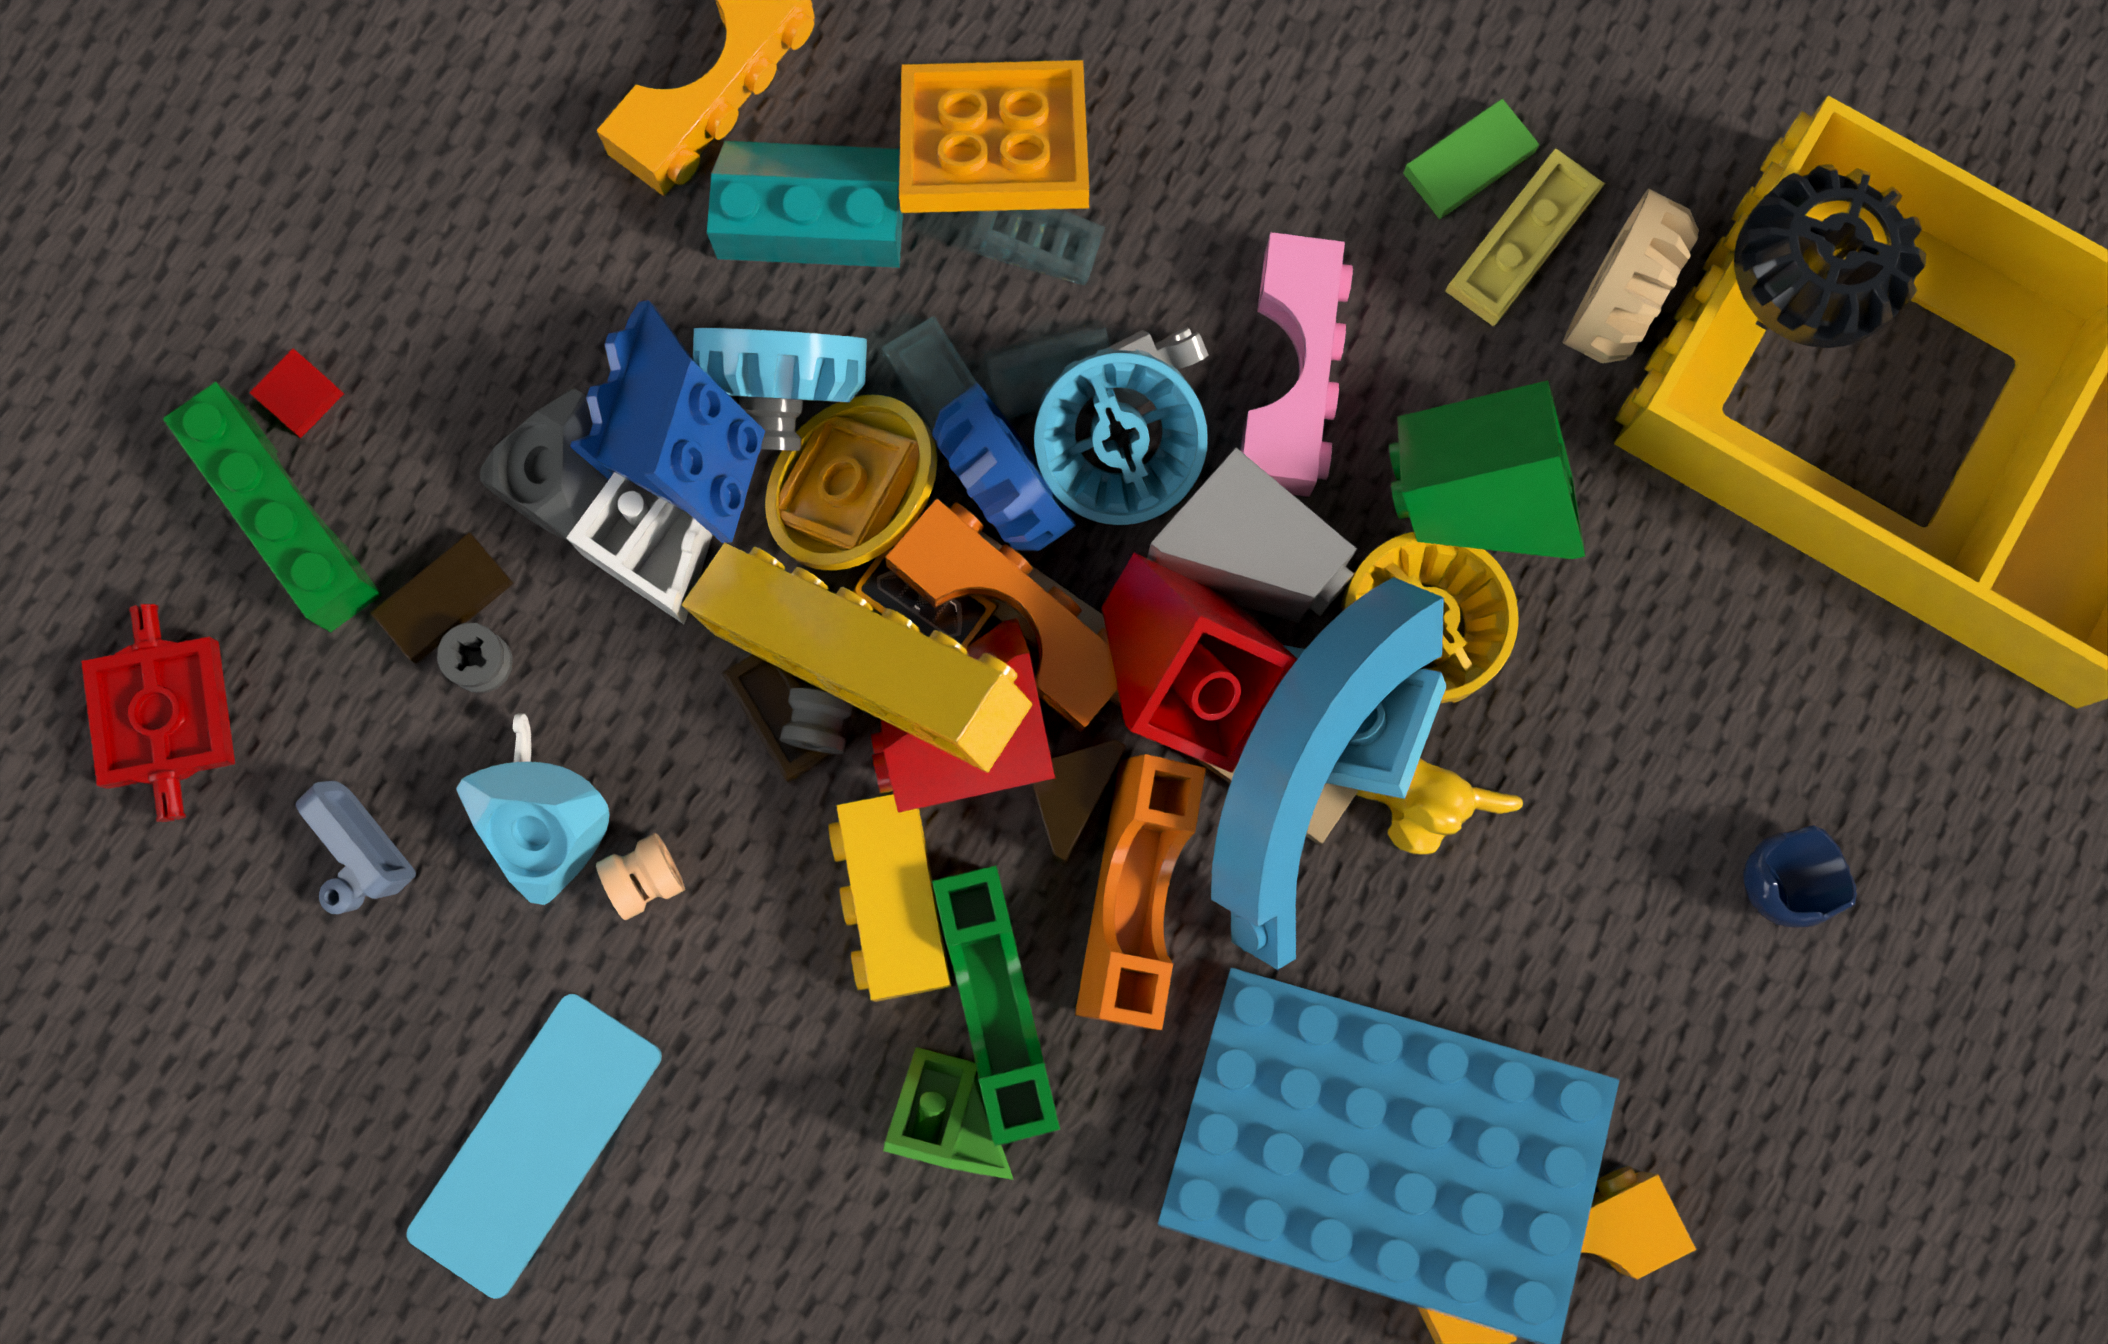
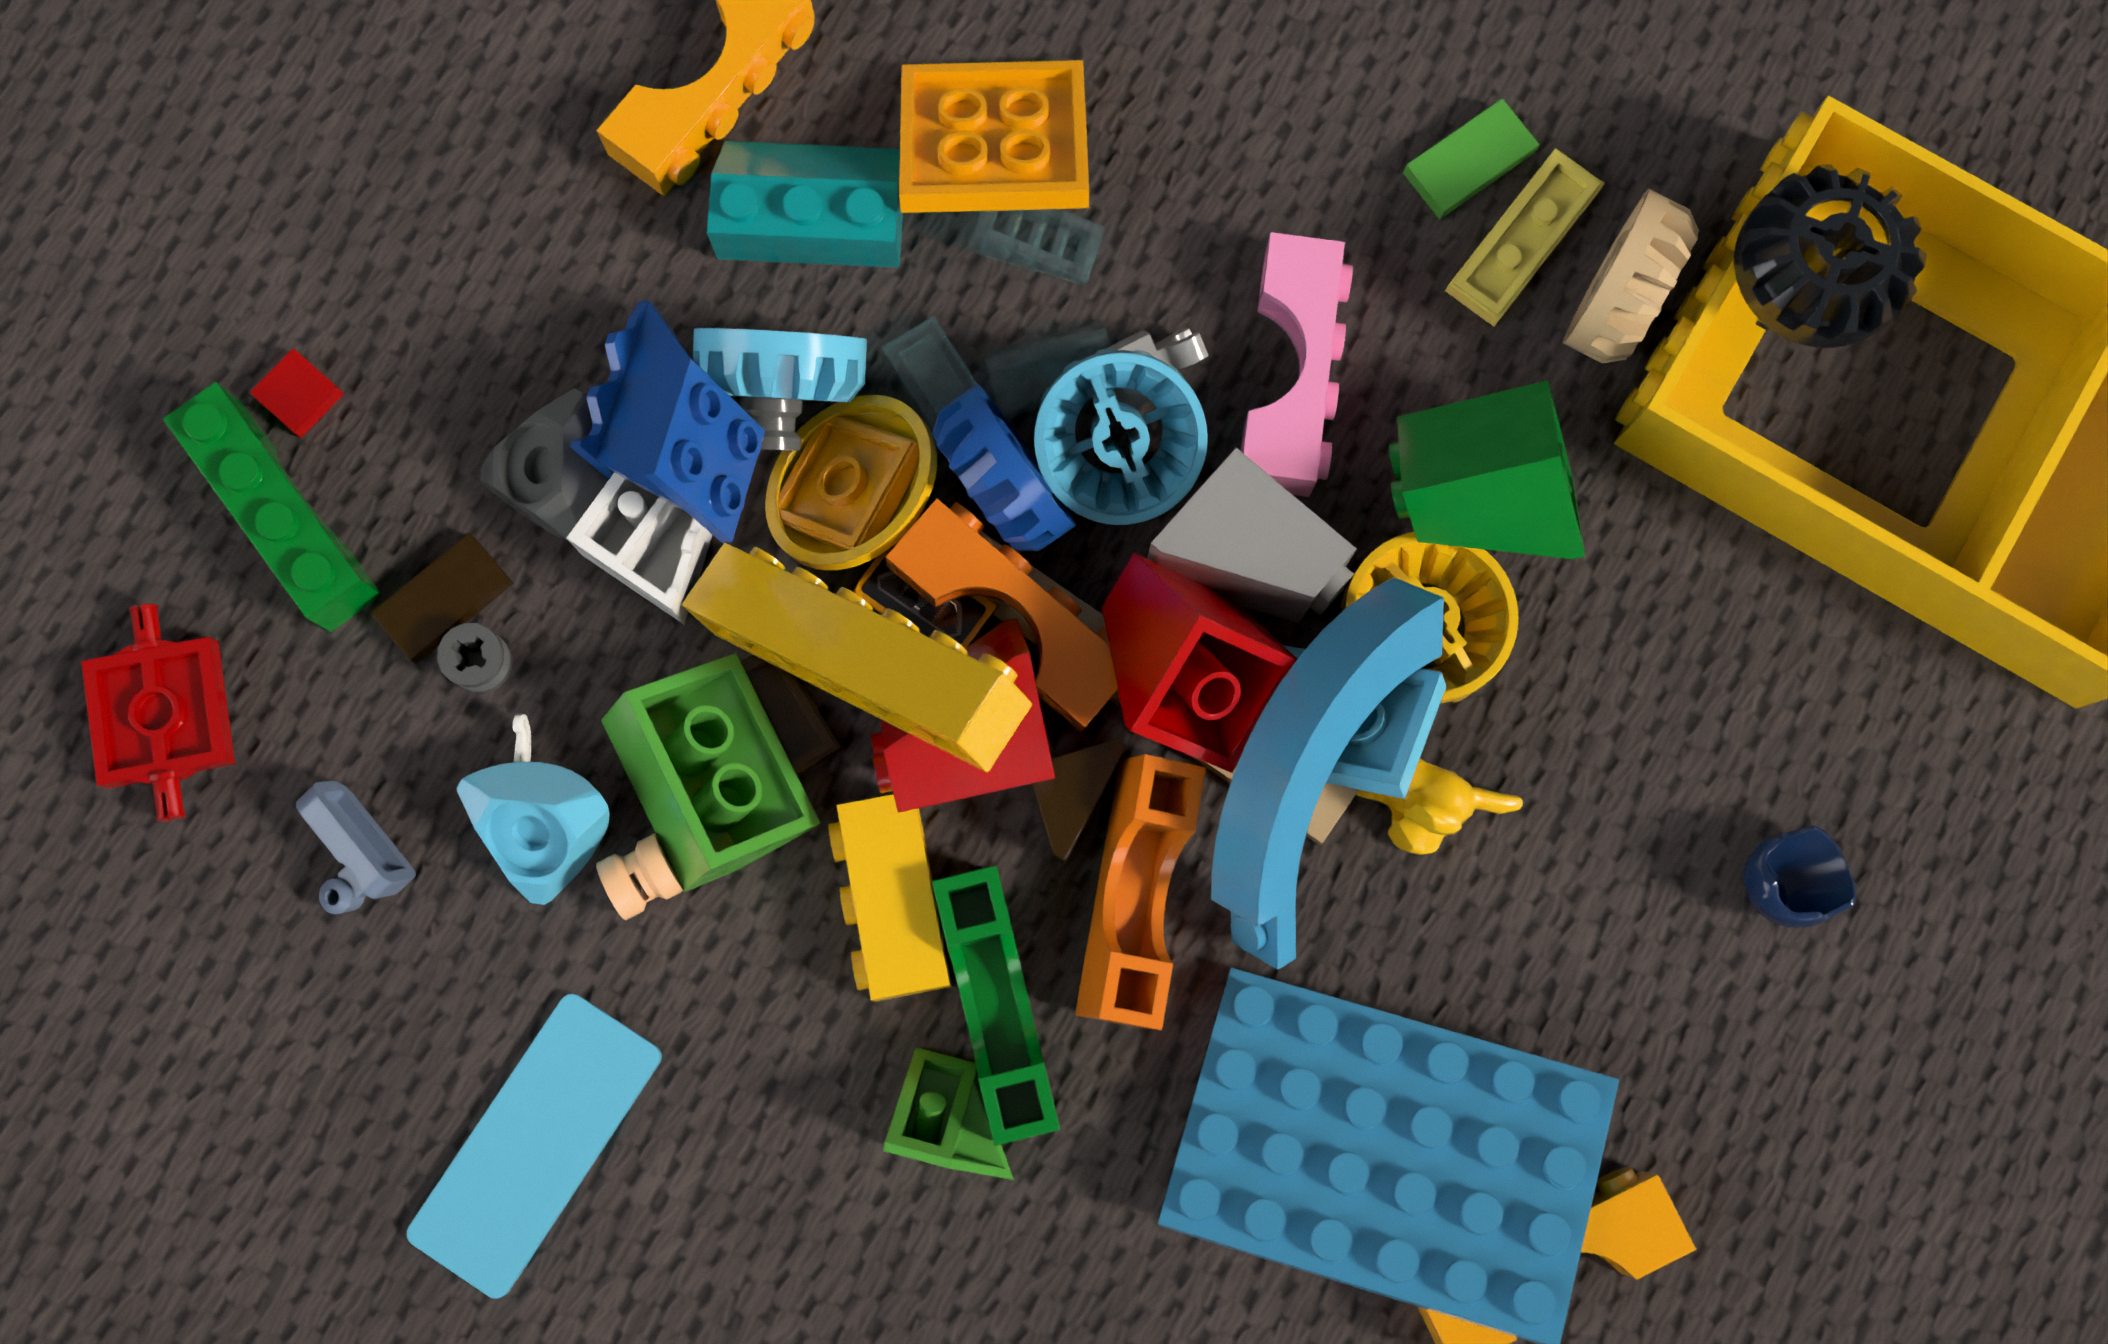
(708, 770): none -> bright green slope
(816, 721): dark grey wheel -> none

